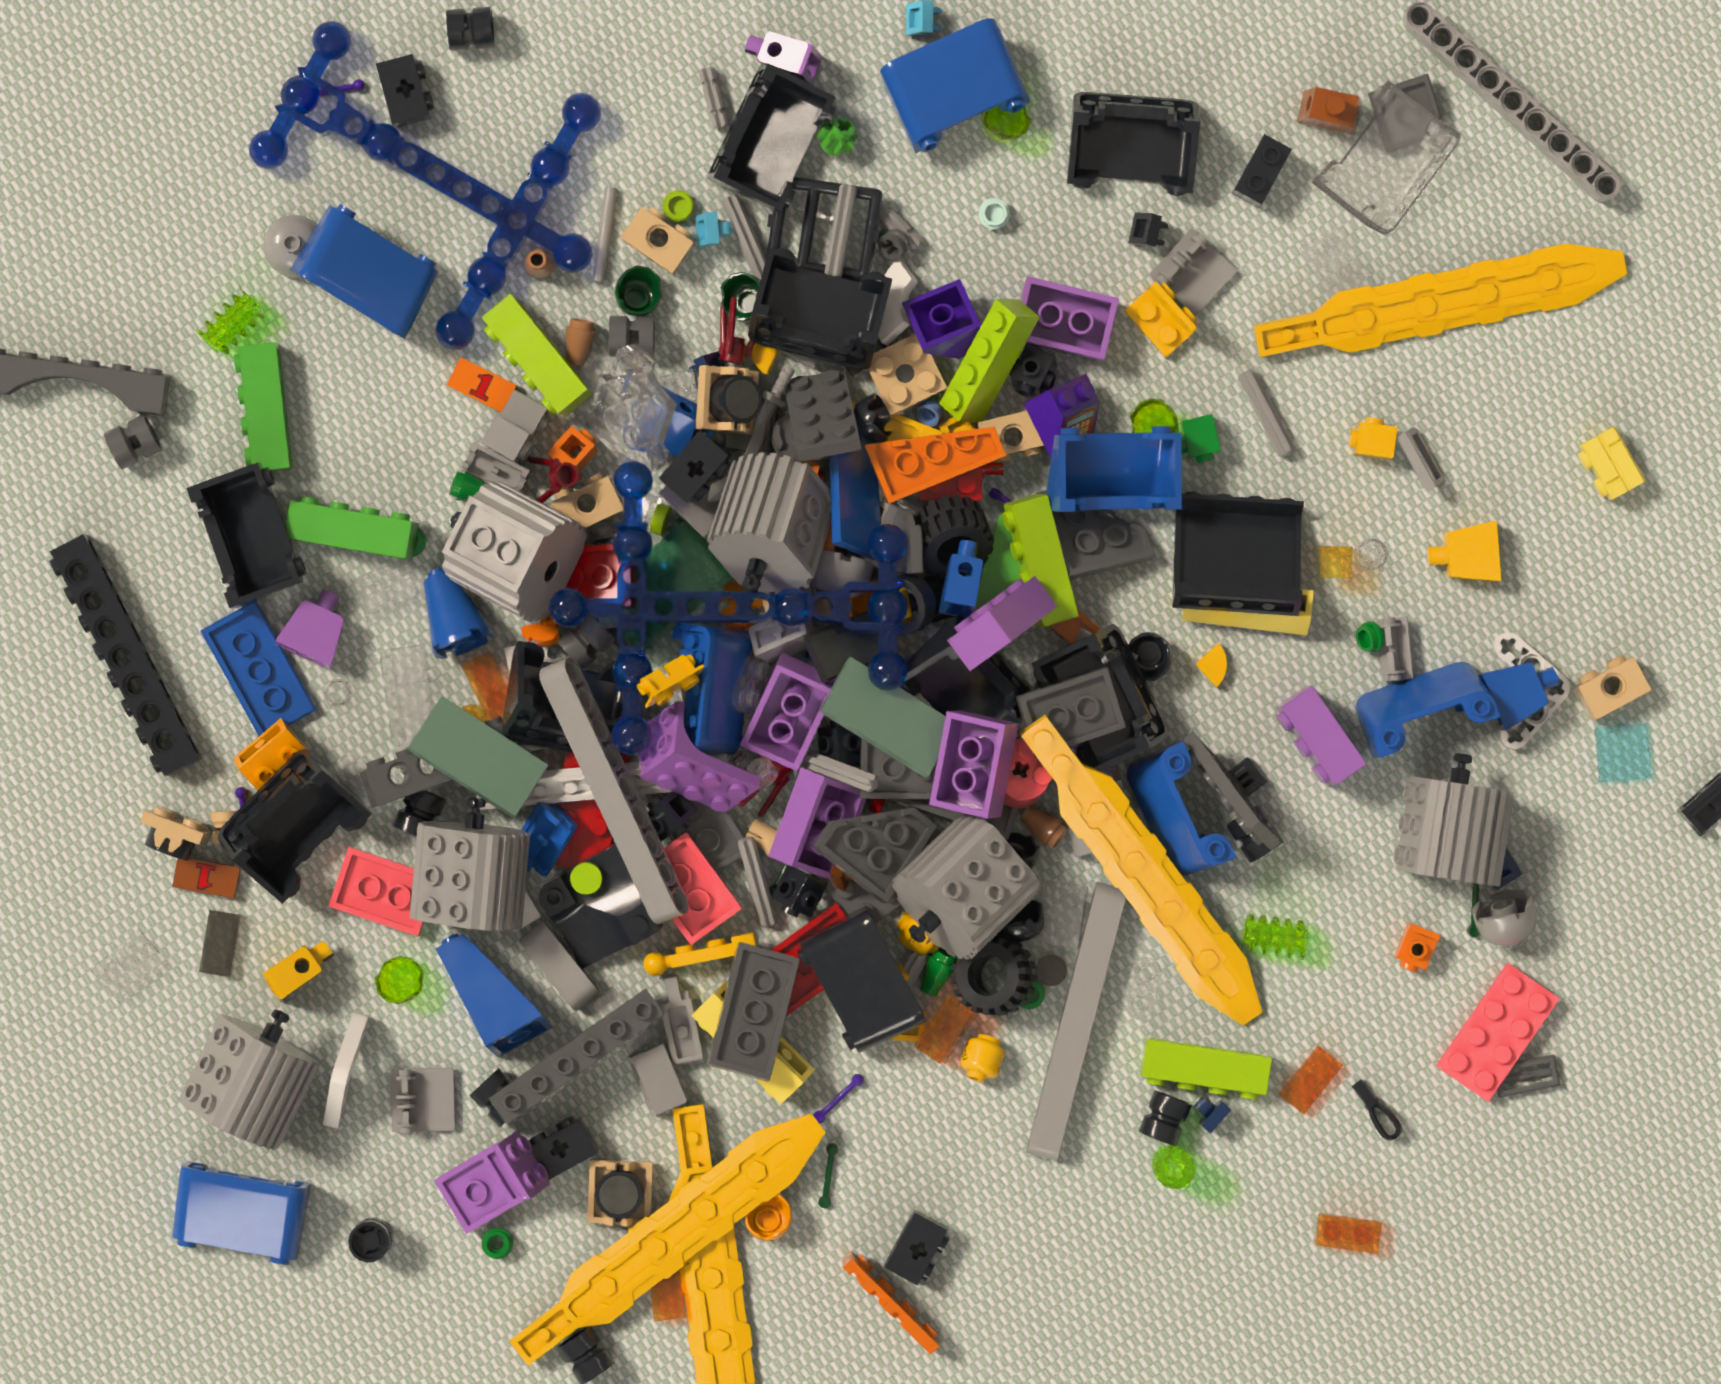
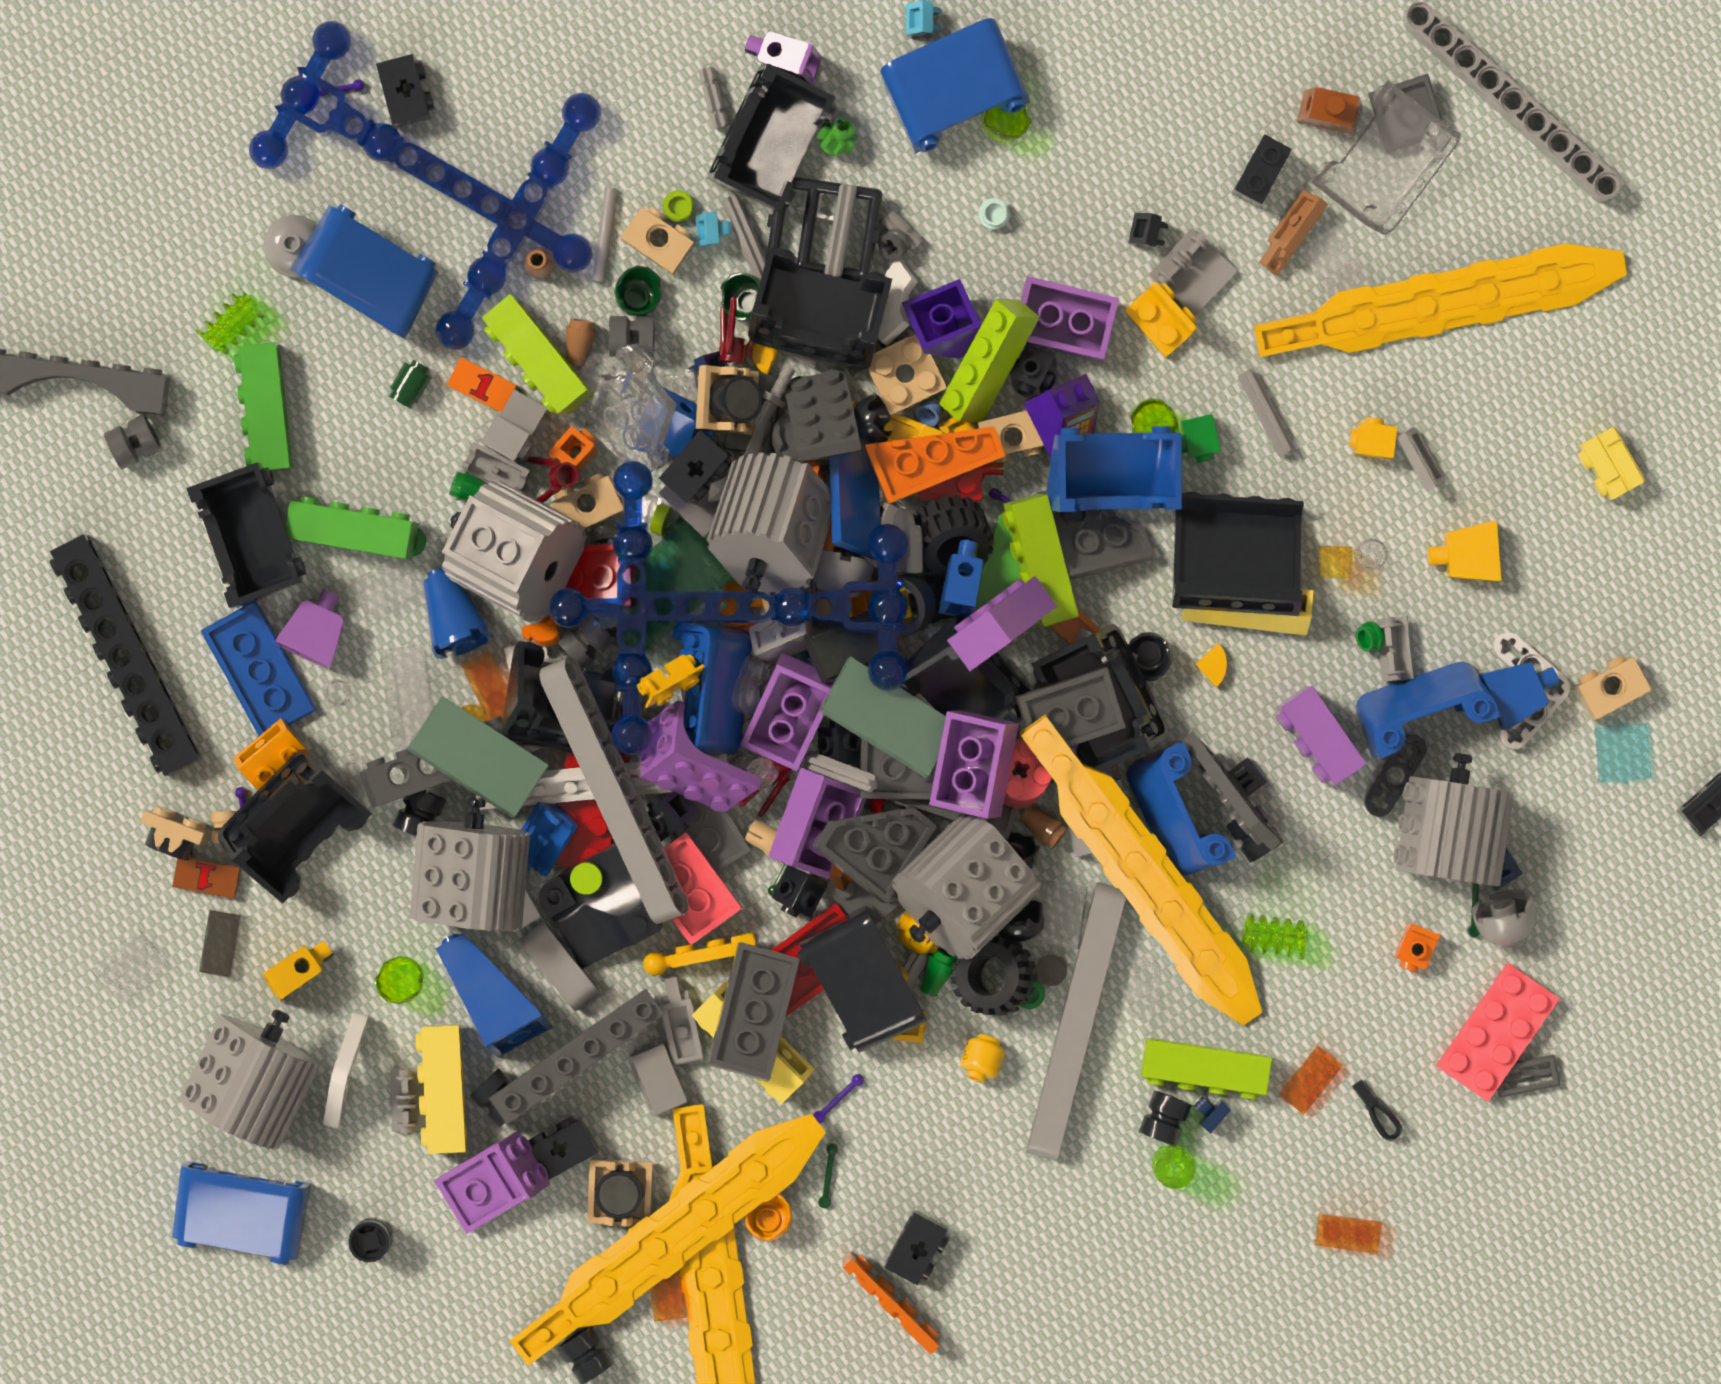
(376, 890): coral plate -> none
(410, 383): none -> dark green brick
(443, 1088): none -> light yellow brick
(459, 31): black wheel -> none
(493, 1252): green plate -> none
(757, 881): light grey axle -> none
(946, 1030): clear orange hinge -> none
(1133, 140): black windscreen -> none
(1292, 231): none -> medium nougat hinge
(1389, 799): none -> black beam

